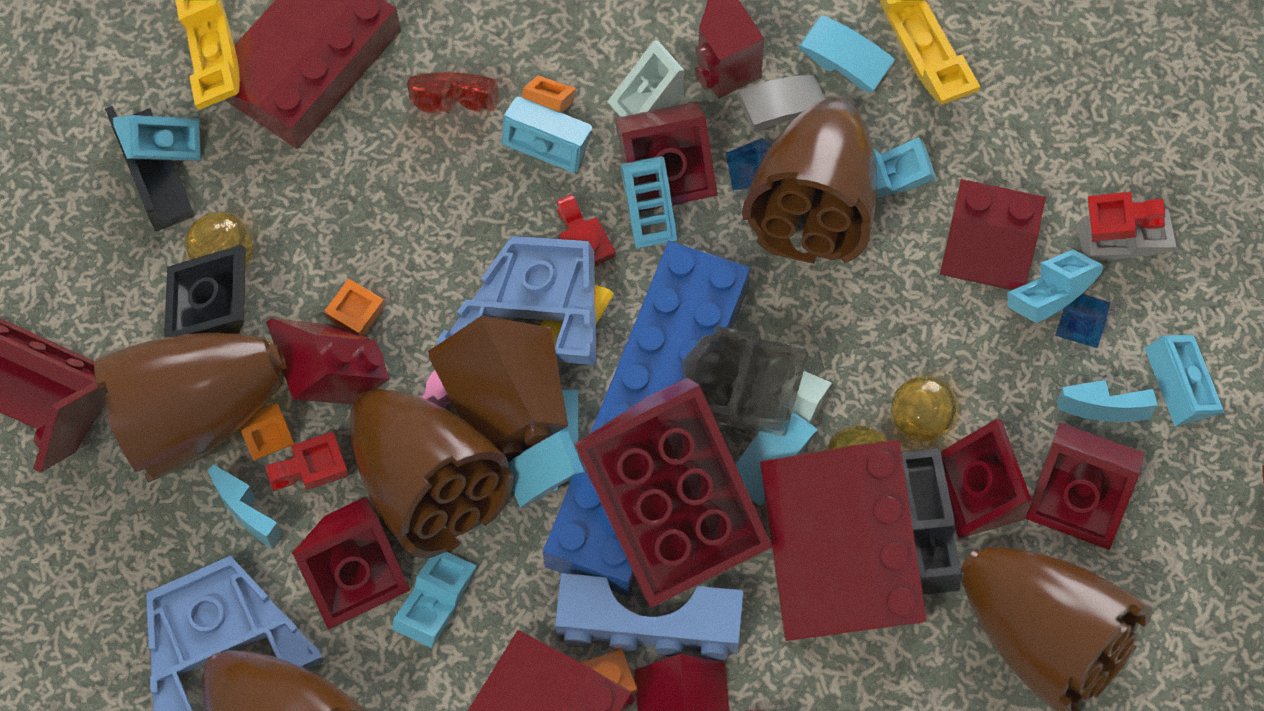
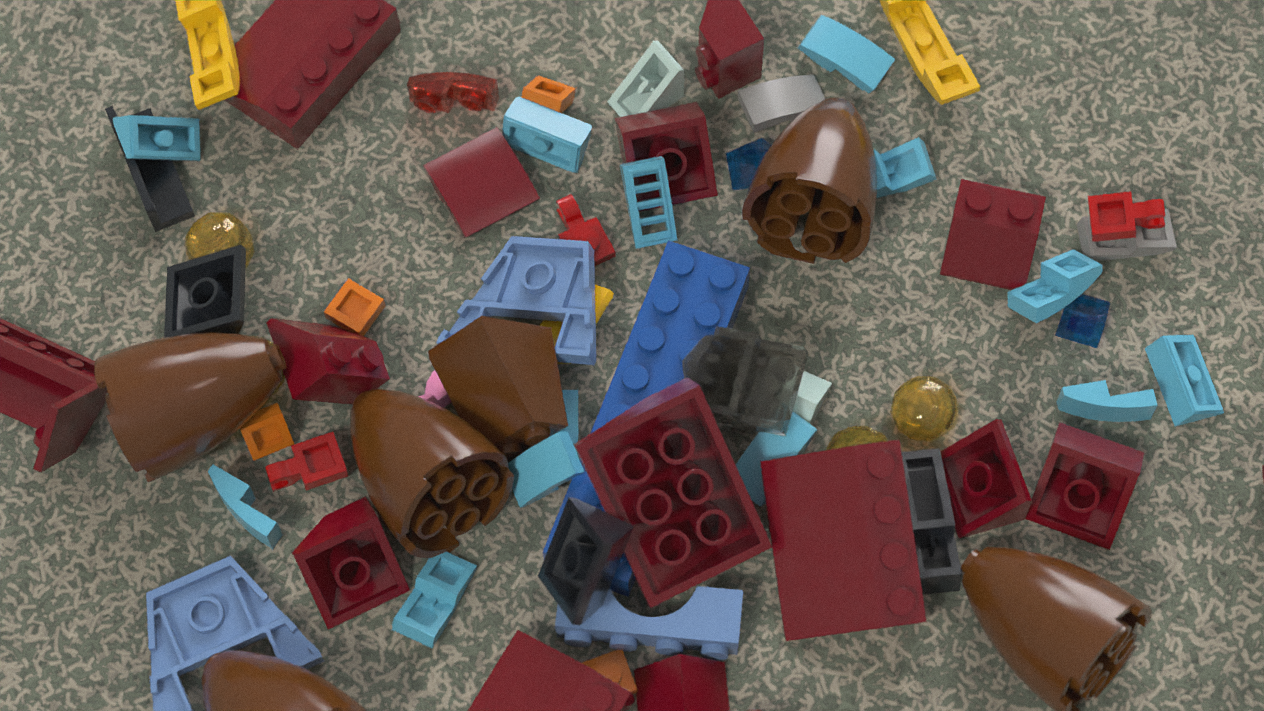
(481, 182): none -> dark red slope
(583, 558): none -> black slope

